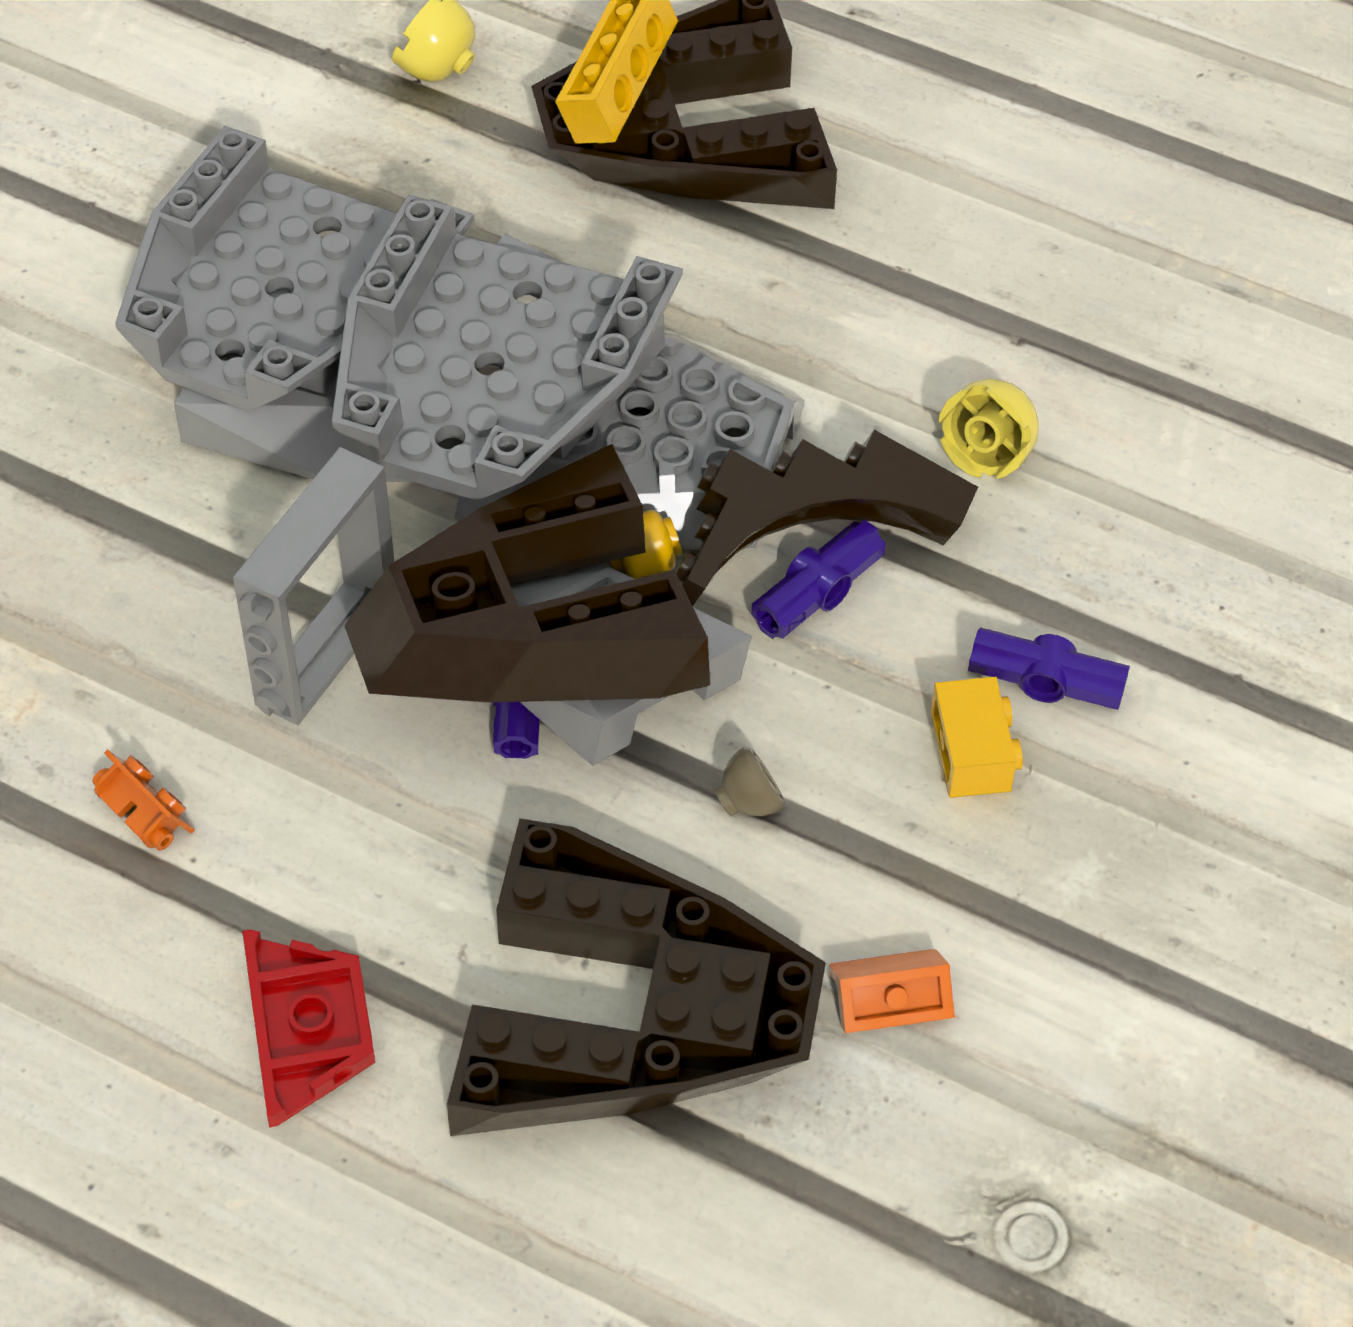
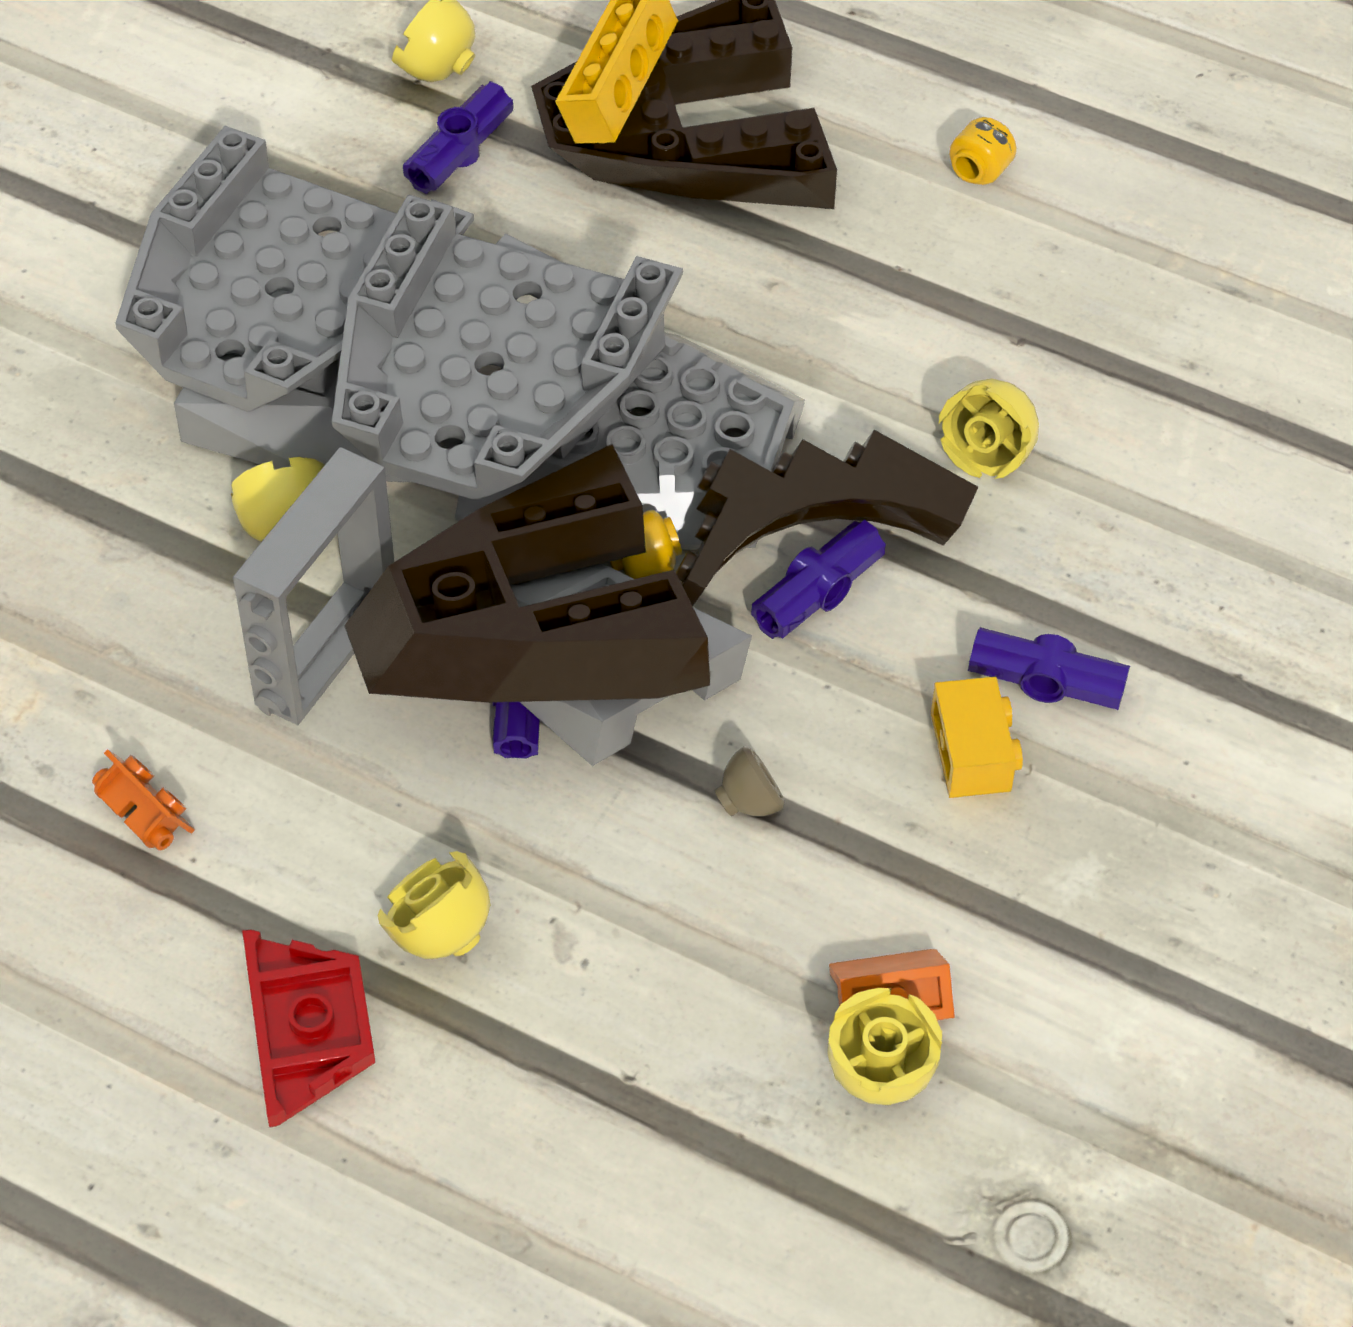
(266, 494): none -> light yellow cylinder
(438, 909): none -> light yellow cylinder
(458, 137): none -> dark purple piece
(719, 1009): dark brown piece -> none
(884, 1046): none -> light yellow cylinder
(982, 151): none -> yellow head

